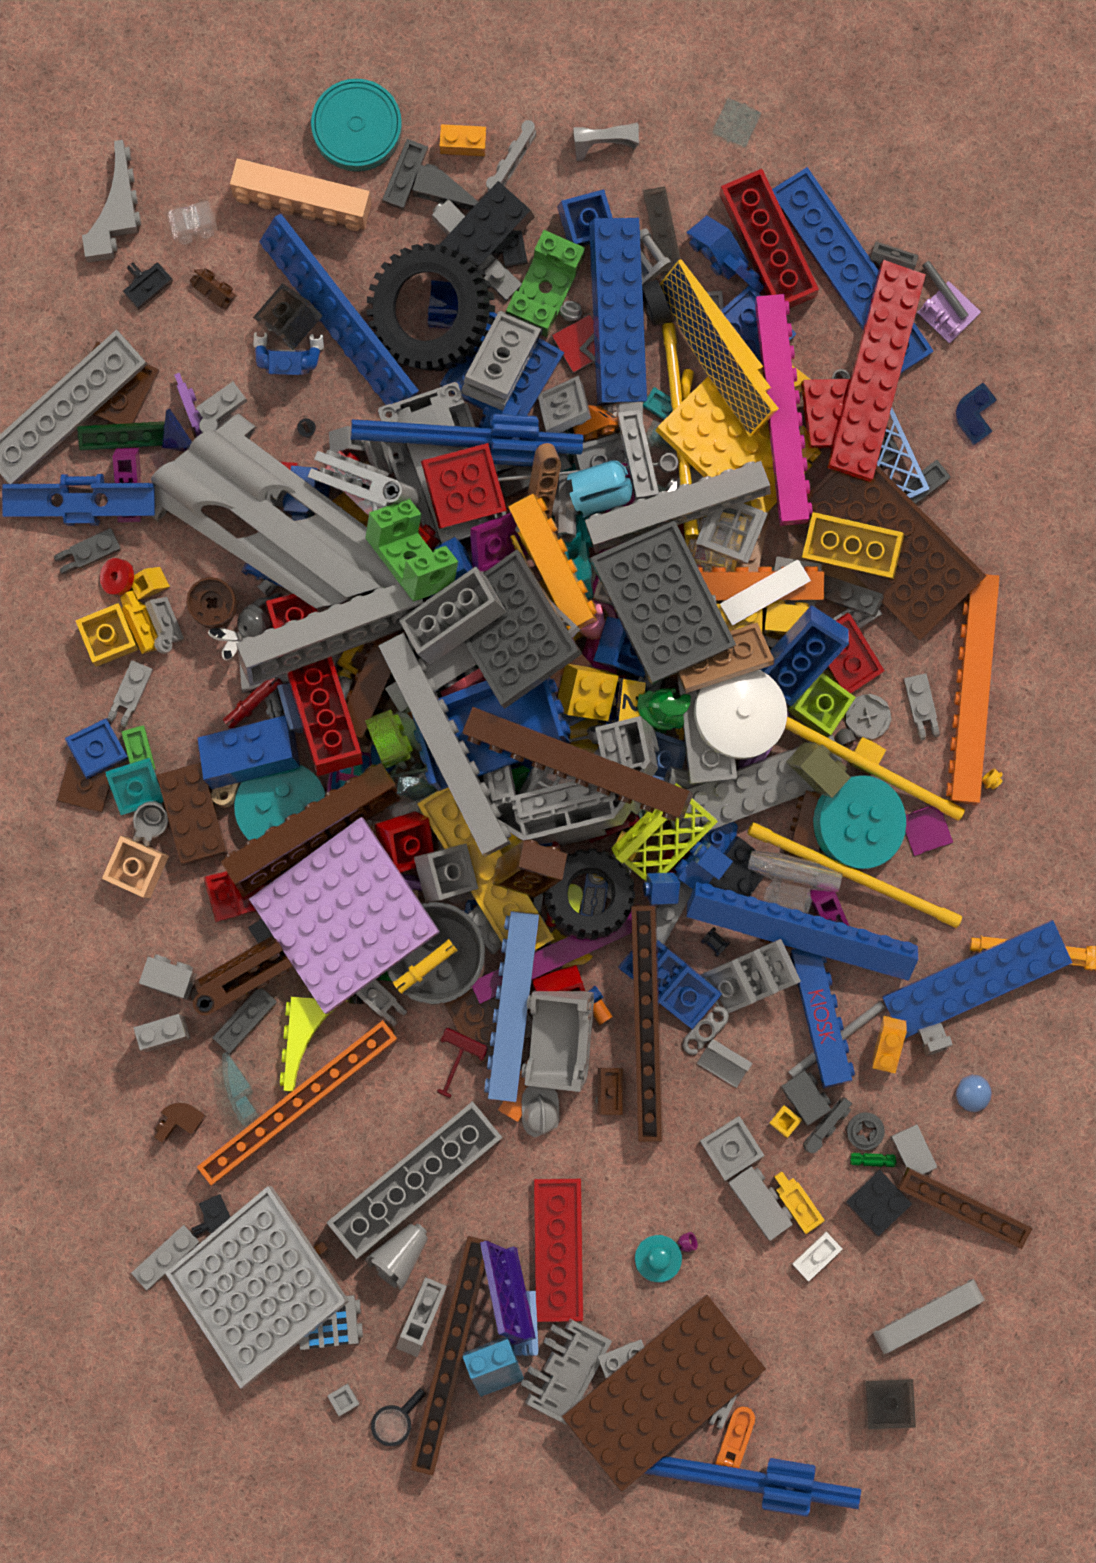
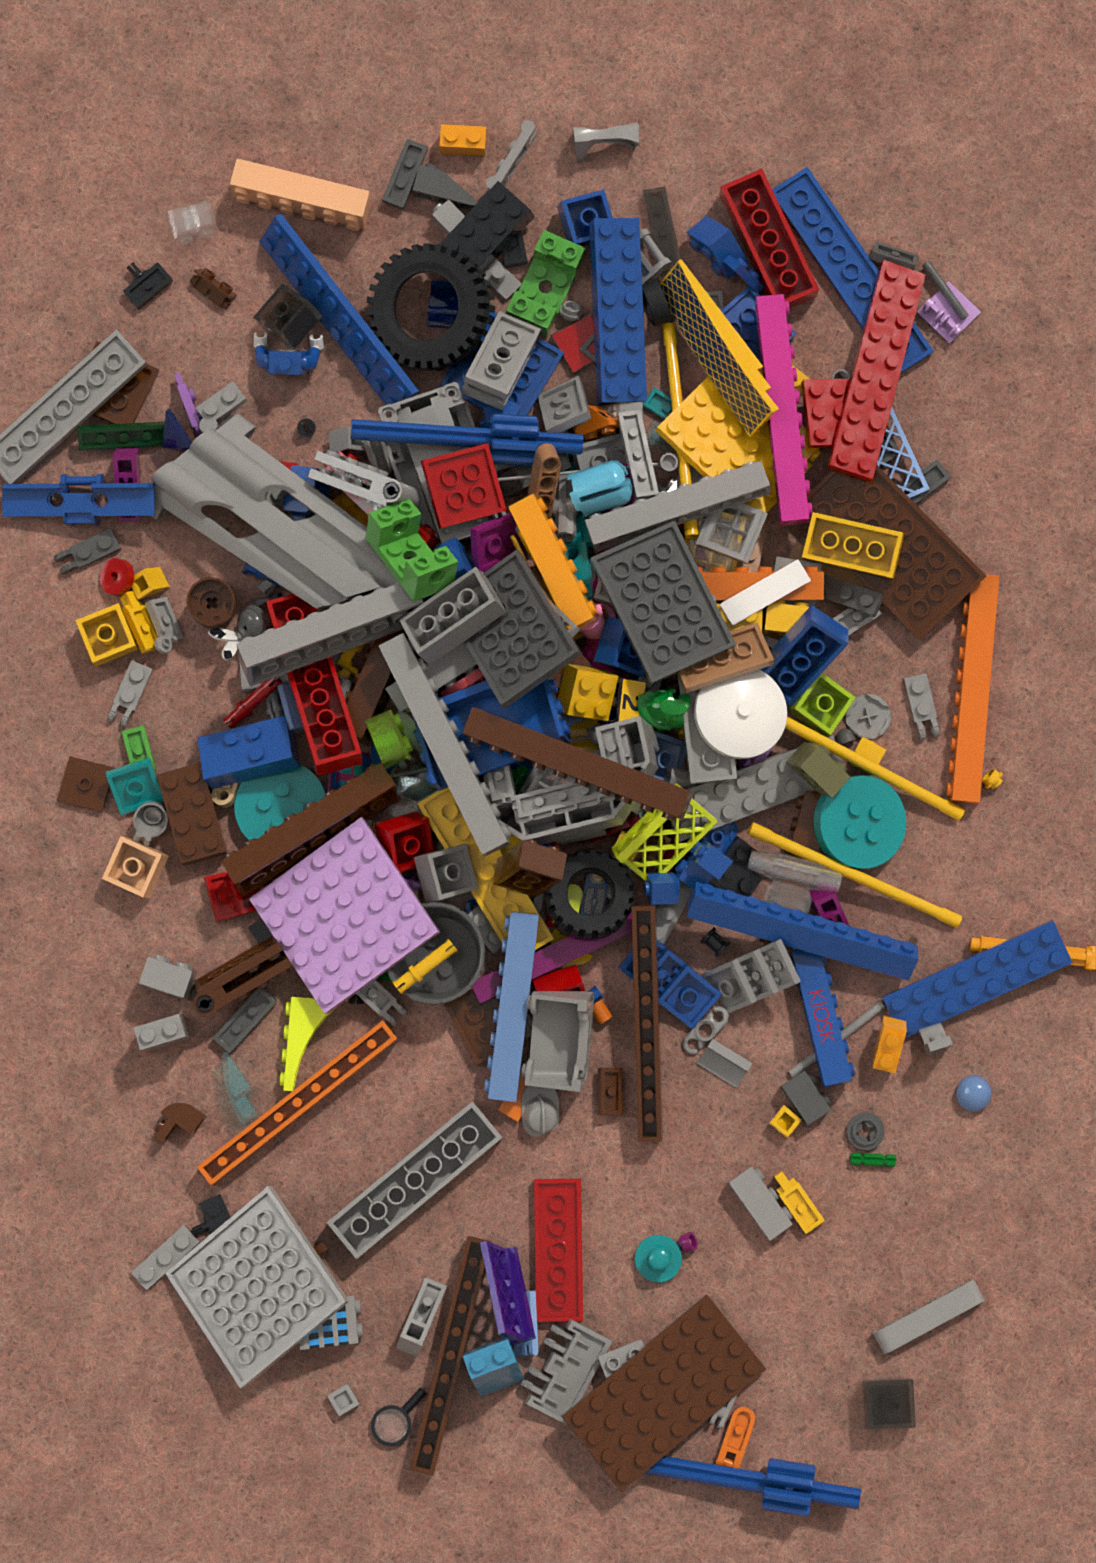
(96, 748): blue tile -> none
(118, 213): light grey arch -> none
(356, 125): teal brick -> none
(399, 1255): light grey cone -> none
(464, 1043): dark red piece -> none
(686, 382): yellow arm -> none
(732, 1148): light grey plate -> none
(736, 122): clear light blue piece -> none
(817, 1256): white plate -> none
(826, 1126): dark grey hinge -> none
(857, 661): red plate -> none
(877, 1202): black brick -> none
(914, 1149): light grey panel -> none
(927, 830): magenta piece -> none
(964, 1207): reddish brown plate -> none
(969, 412): clear blue plate -> none

